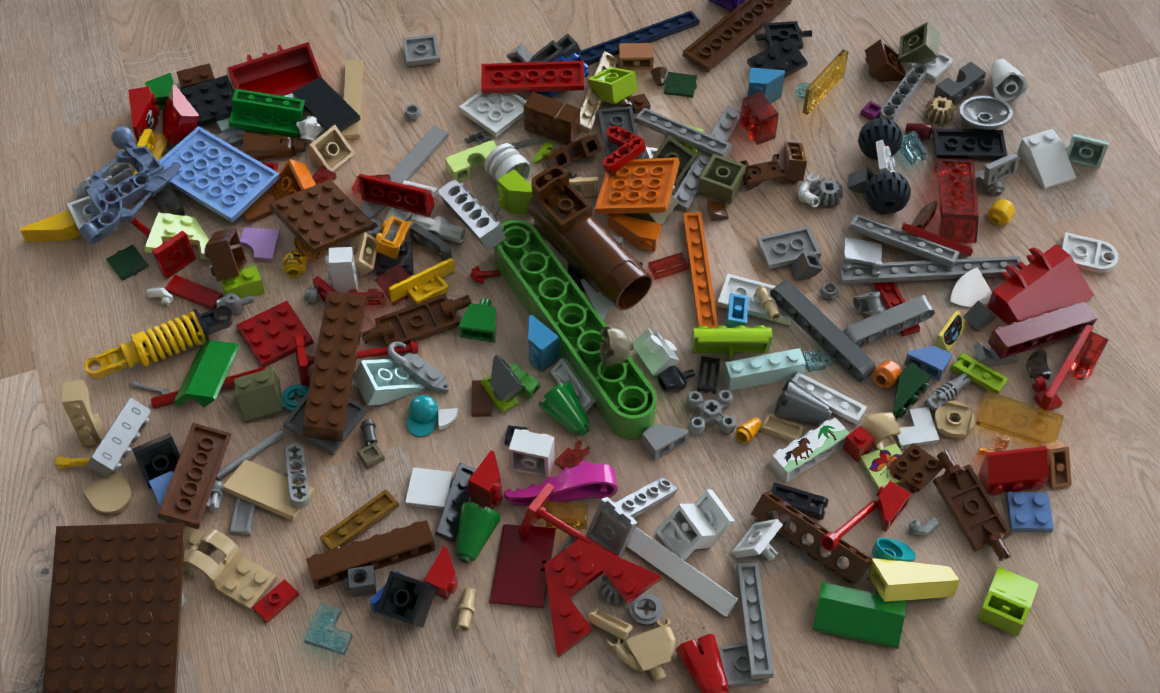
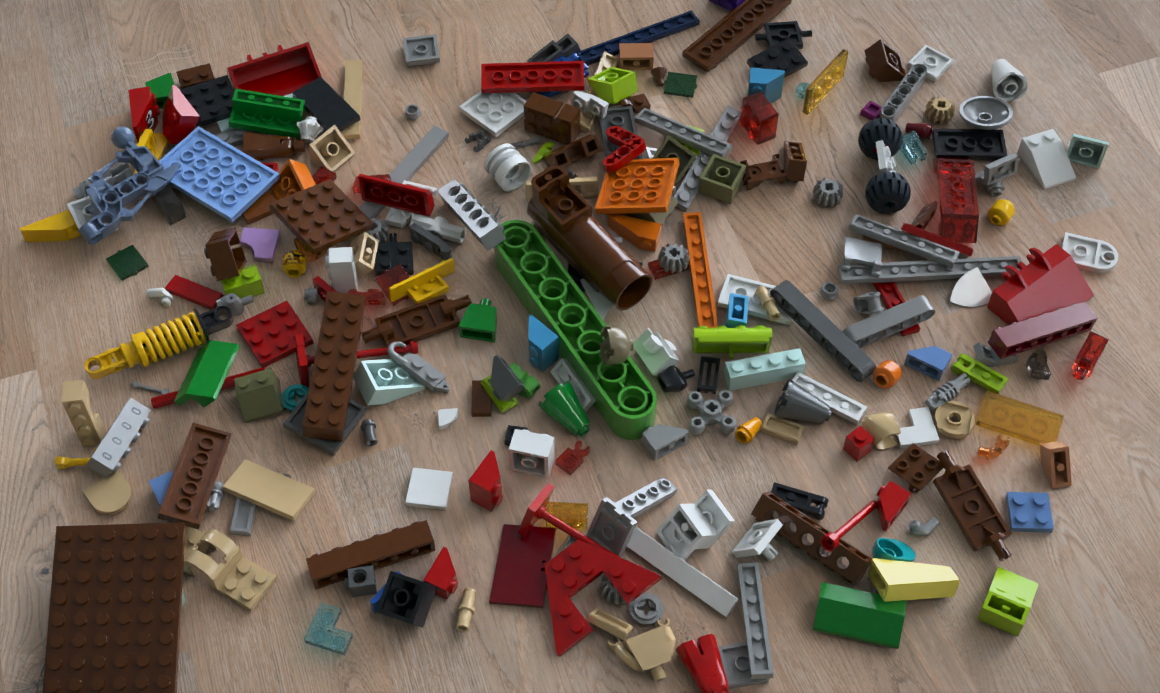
(157, 457): black slope -> none
(169, 225): yellowish green wing -> none
(170, 255): red tile -> none
(250, 454): light grey bar -> none
(275, 601): red plate -> none
(299, 475): light grey beam -> none
(360, 520): pearl gold plate -> none
(371, 455): dark tan tile -> none
(392, 236): light orange window -> none
(422, 416): teal cap -> none
(458, 494): black plate -> none
(459, 164): yellowish green arch -> none
(474, 530): green cone -> none
(478, 275): red piece -> none
(514, 193): lime slope -> none
(519, 55): light grey slope -> none
(579, 482): dark pink animal -> none
(590, 102): none -> white slope
(673, 258): none -> light grey gear
(716, 210): reddish brown slope -> none
(786, 246): light grey plate -> none
(804, 193): white piece -> none
(806, 266): dark grey brick -> none
(809, 450): white brick -> none
(817, 361): clear light blue plate -> none
(858, 180): dark grey brick -> none
(877, 465): yellowish green tile -> none
(909, 386): dark green slope -> none
(919, 45): olive slope -> none
(951, 332): slope -> none
(968, 79): dark grey arch -> none
(979, 316): dark grey brick -> none
(1014, 470): red slope -> none
(1041, 389): red plate -> none
(1065, 369): red tile -> none

